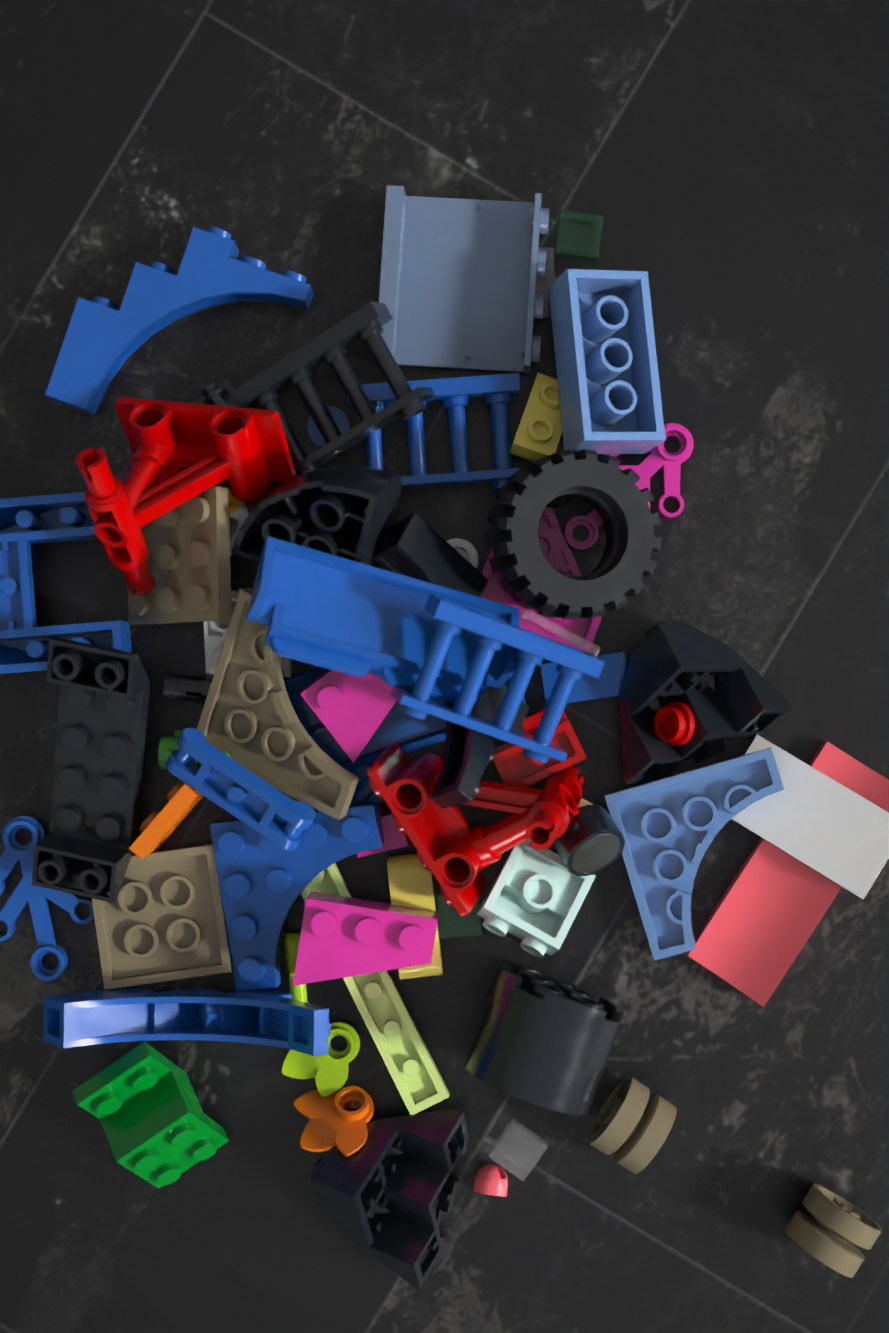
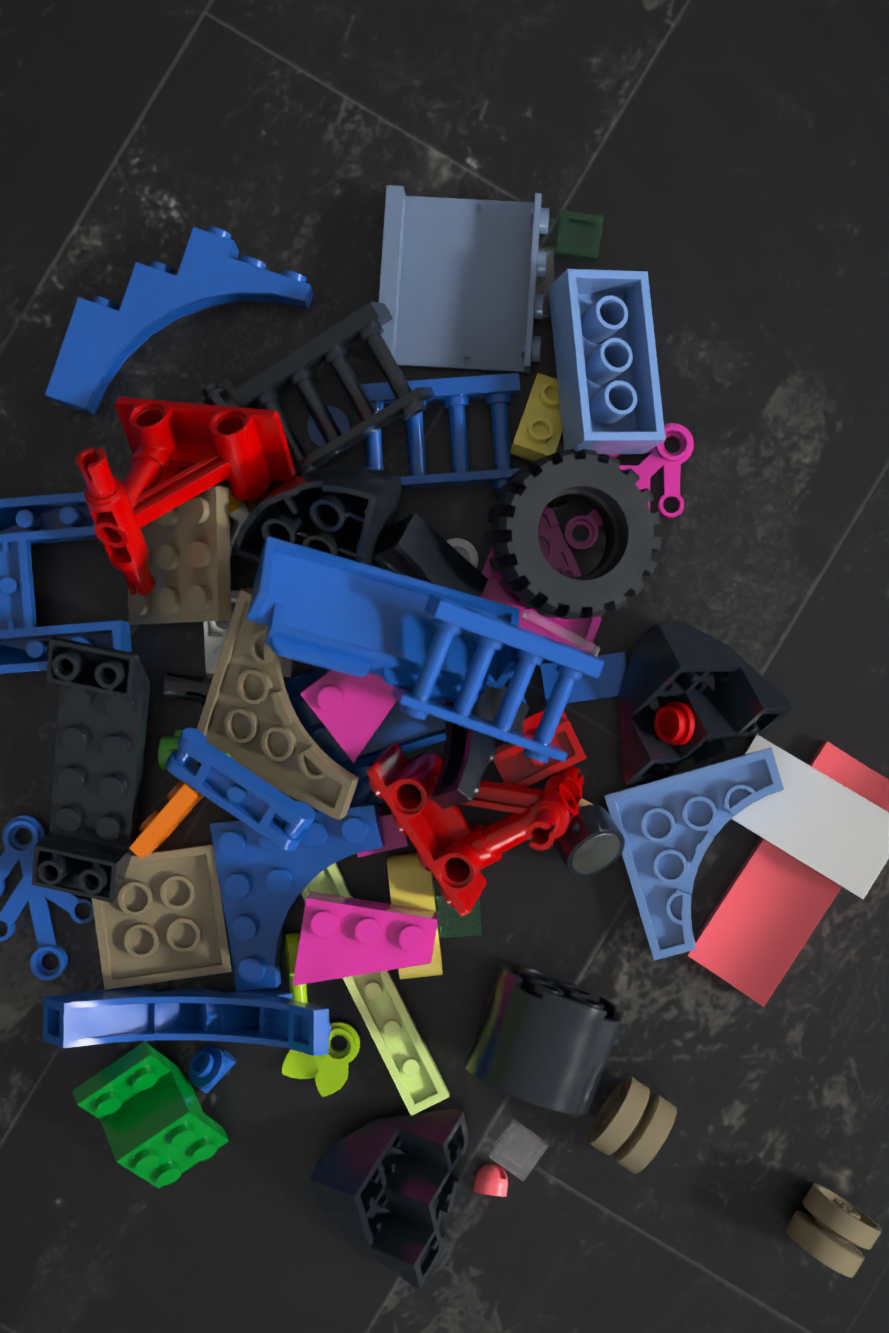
(209, 1067): none -> blue plate
(332, 1123): orange plate -> none
(534, 899): light aqua plate -> none

